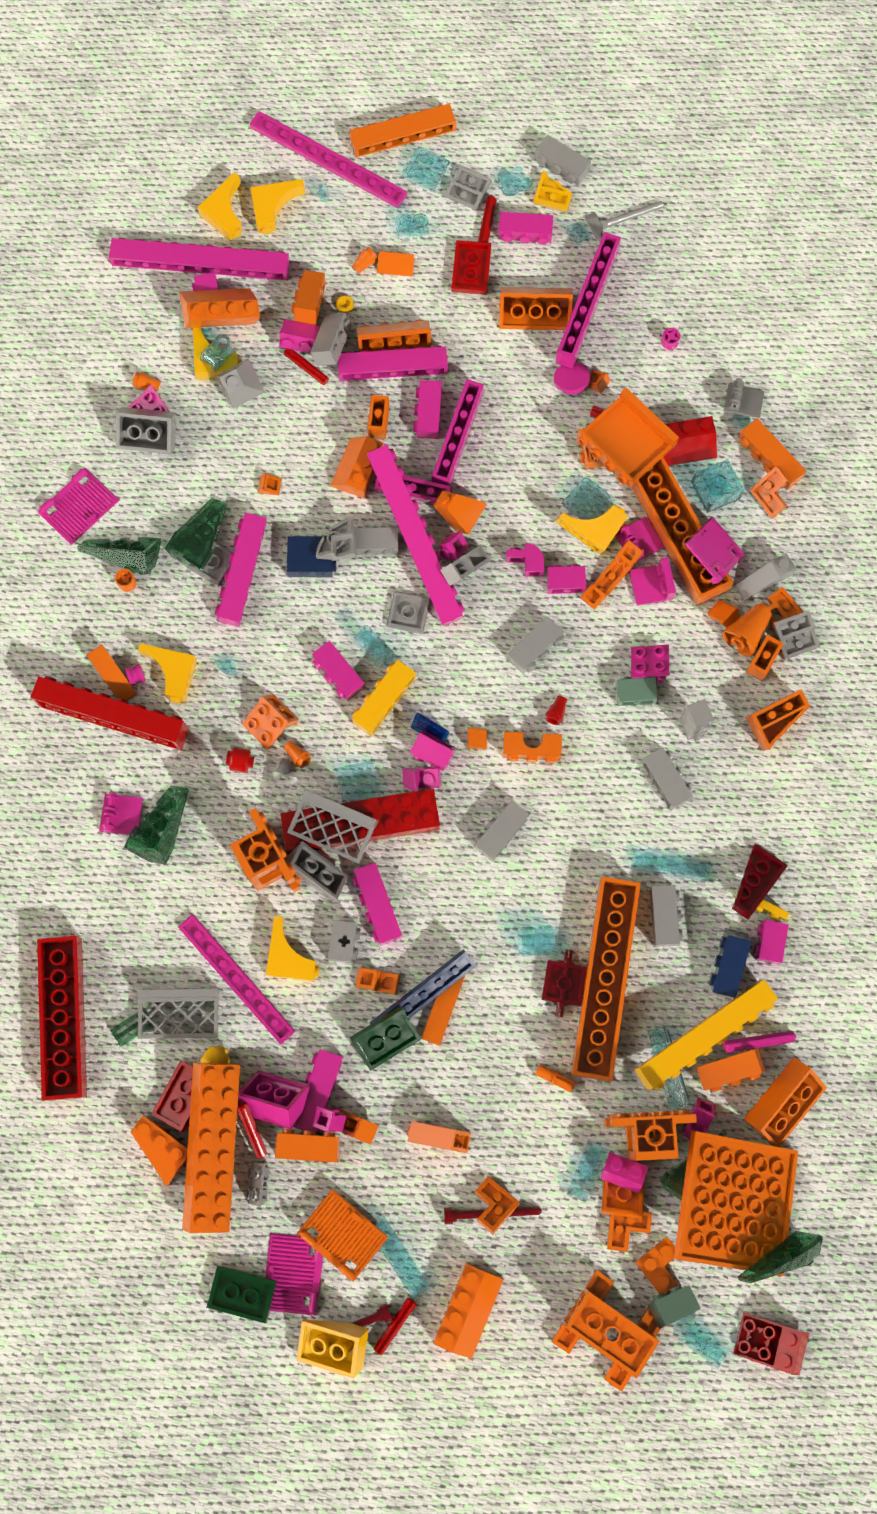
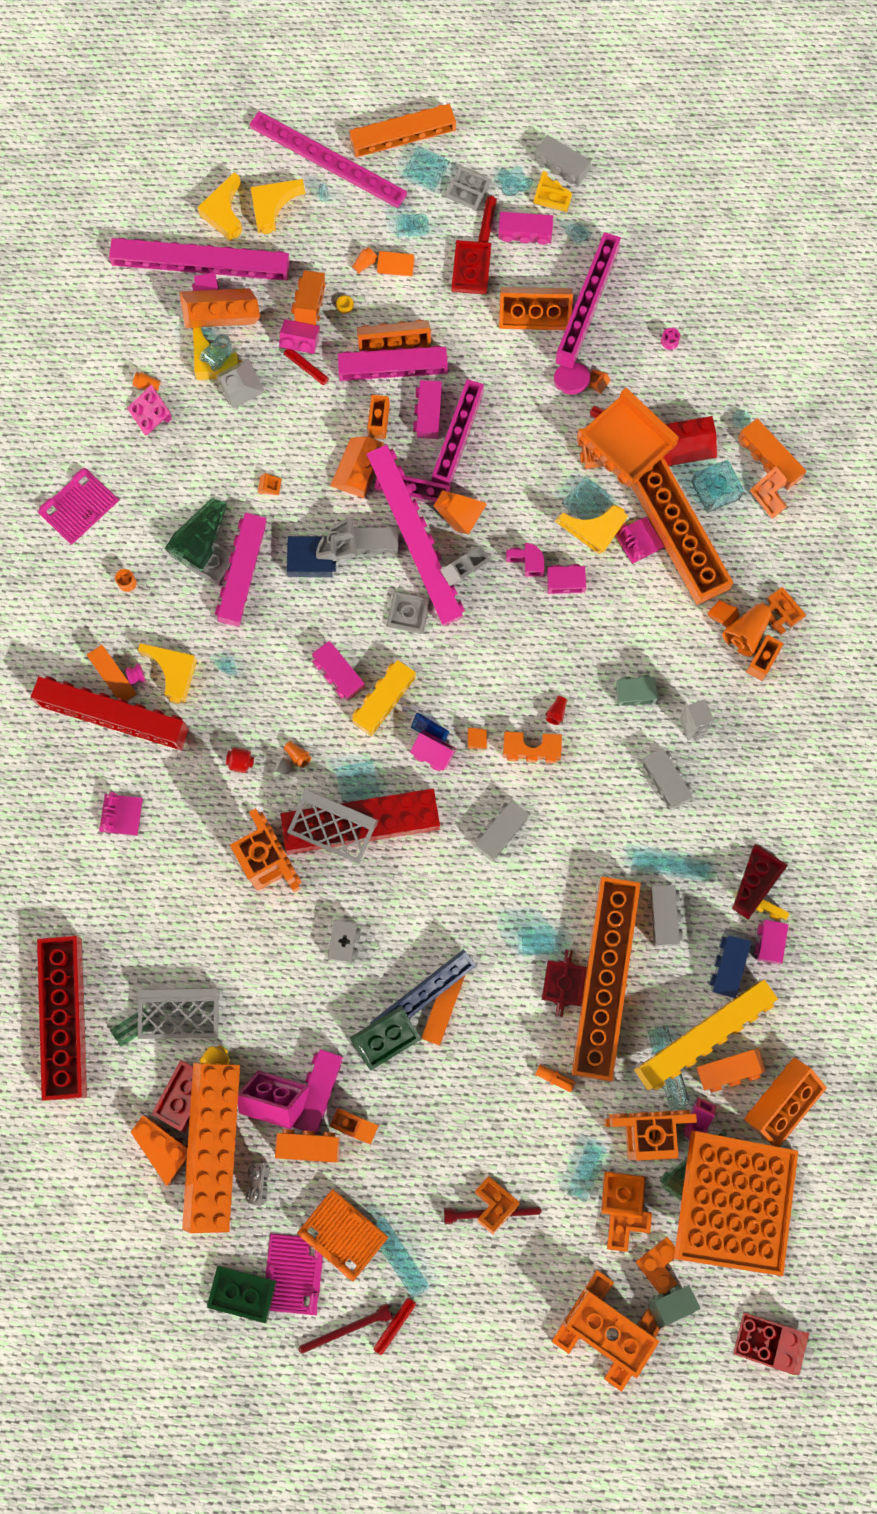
(135, 556): clear green wedge -> none
(145, 430): light grey brick -> none
(158, 832): clear green wedge -> none
(236, 979): dark pink tile -> none
(251, 1130): red axle -> none
(269, 720): orange bracket -> none
(284, 961): yellow arch -> none
(317, 871): light grey slope -> none
(329, 1119): dark pink brick -> none
(331, 339): light grey brick -> none
(333, 1346): yellow slope -> none
(373, 647): clear light blue brick -> none
(377, 903): dark pink brick -> none
(378, 981): orange slope -> none
(421, 777): dark pink slope -> none
(438, 1137): orange slope -> none
(449, 549): dark pink brick -> none
(468, 1311): orange slope -> none
(535, 645): light grey brick -> none
(598, 226): light grey piece -> none
(612, 575): orange slope -> none
(624, 1172): dark pink brick -> none
(650, 662): dark pink hinge -> none
(653, 583): dark pink bracket -> none
(704, 1345): clear light blue slope -> none
(713, 549): dark pink window -> none
(743, 400): light grey hinge -> none
(759, 1041): dark pink axle -> none
(766, 577): light grey slope -> none
(773, 720): orange wedge -> none
(792, 1253): clear green wedge -> none
(796, 634): light grey slope -> none

